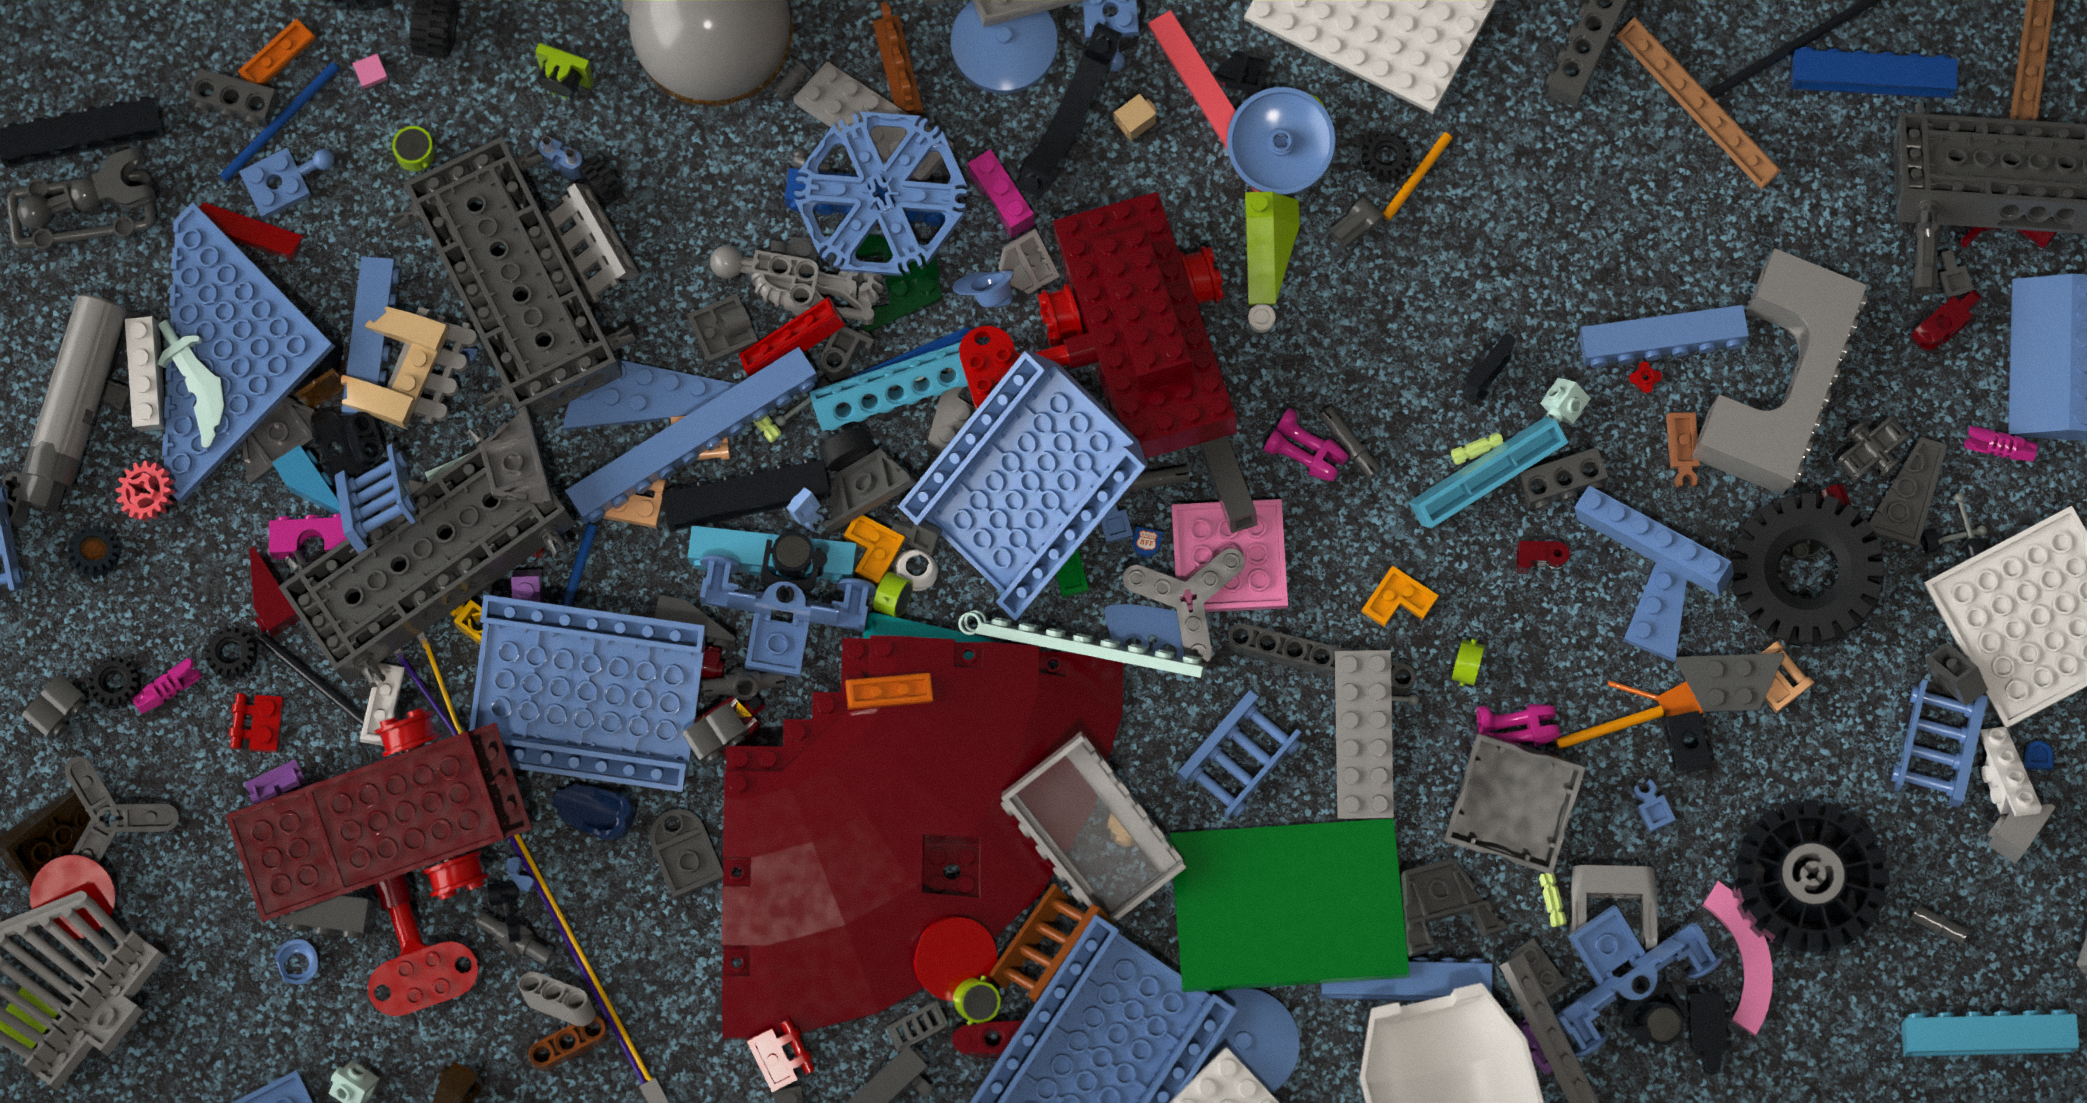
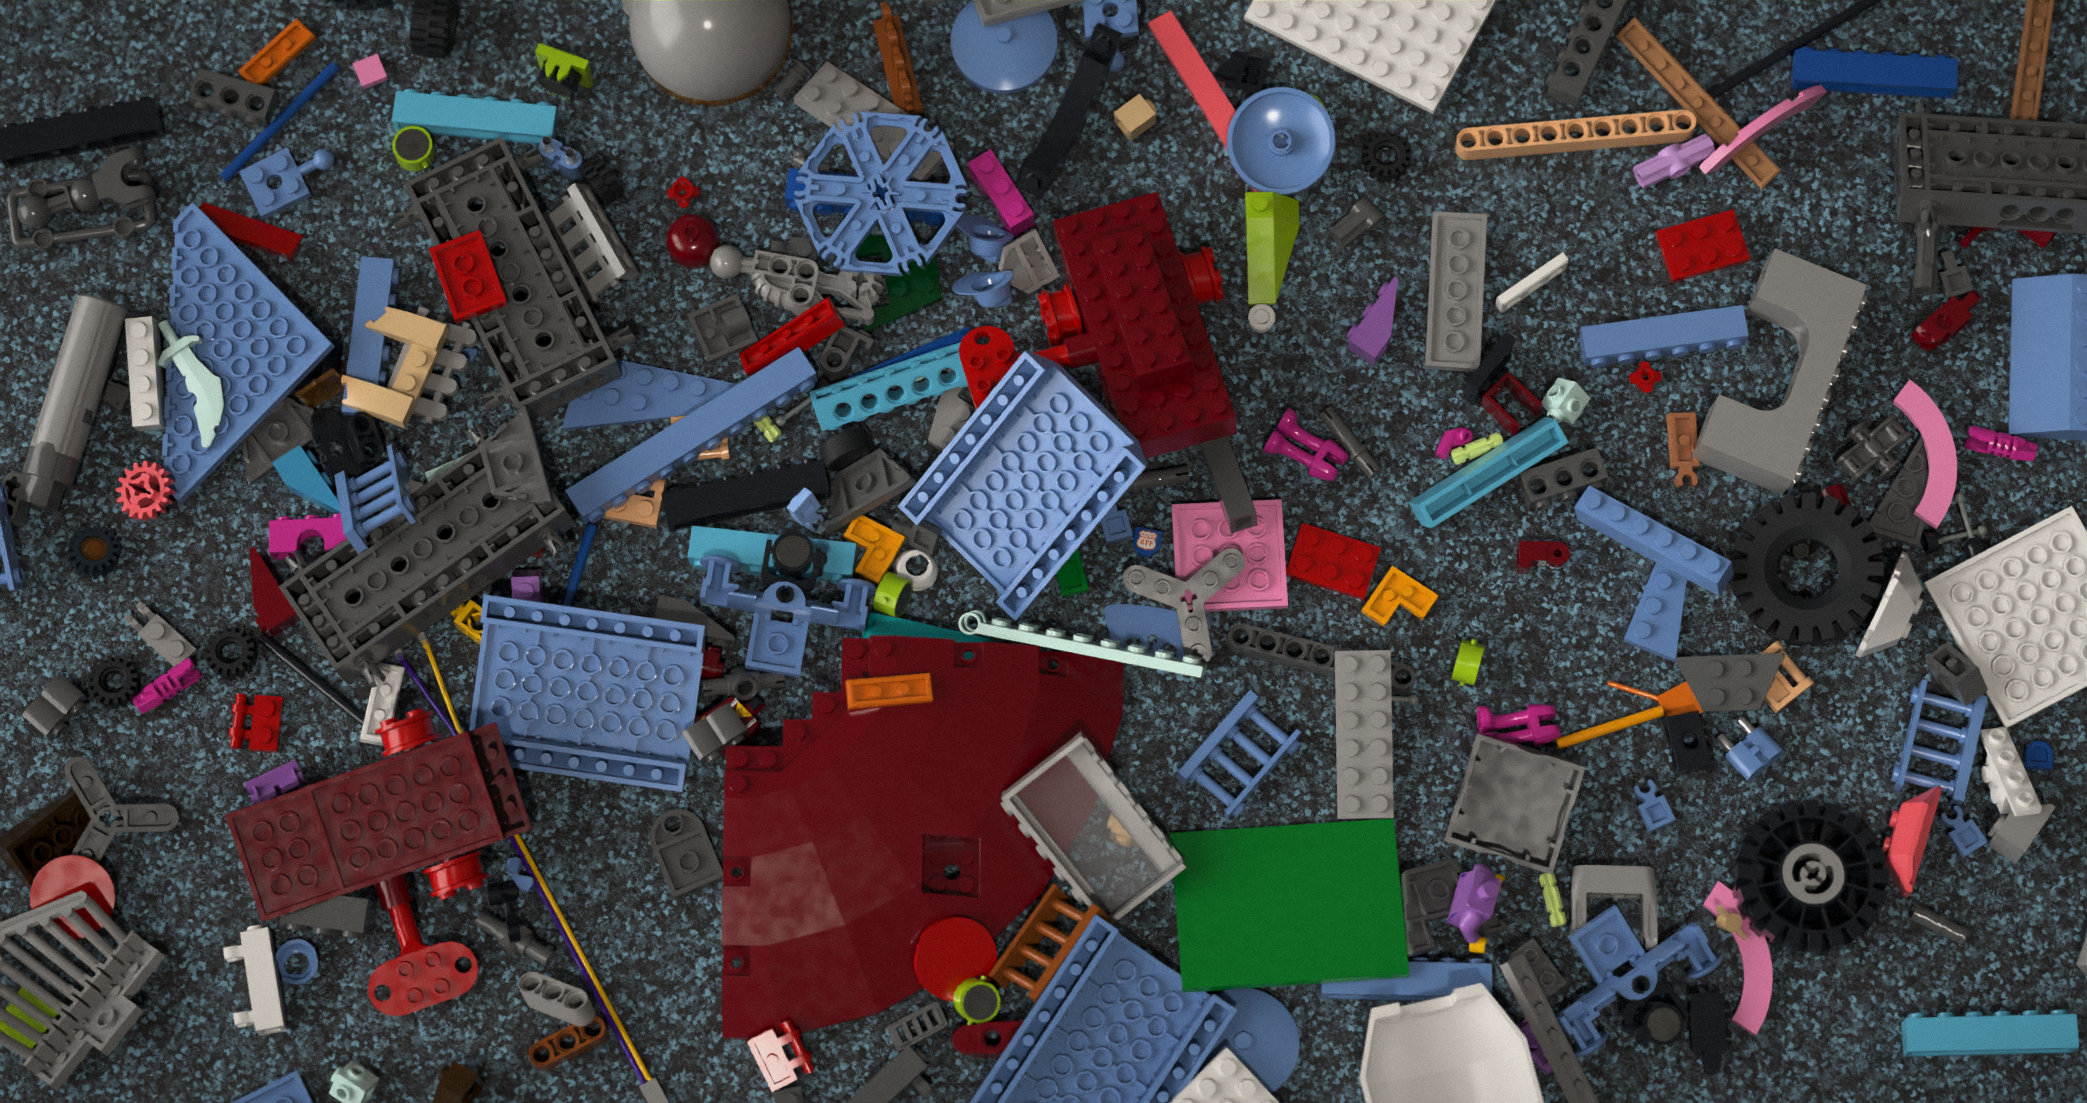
(162, 637): none -> light grey hinge
(263, 981): none -> white brick
(468, 276): none -> red plate
(475, 117): none -> medium azure brick
(595, 811): dark blue hair -> none
(675, 192): none -> red plate
(692, 241): none -> dark red cylinder
(985, 237): none -> medium blue piece
(1332, 561): none -> red plate
(1374, 332): none -> medium lavender slope
(1416, 176): light orange bar -> none
(1451, 439): none -> dark pink arm
(1455, 291): none -> light grey plate
(1475, 903): none -> medium lavender torso
(1520, 392): none -> dark red piece
(1531, 283): none -> white tile
(1585, 126): none -> light nougat beam
(1673, 161): none -> lavender piece
(1702, 246): none -> red plate
(1729, 921): none -> tan piece
(1752, 754): none -> medium blue piece
(1759, 126): none -> bright pink tile
(1894, 610): none -> white wedge
(1909, 837): none -> coral wedge
(1939, 451): none -> bright pink tile
(1965, 836): none -> medium blue plate

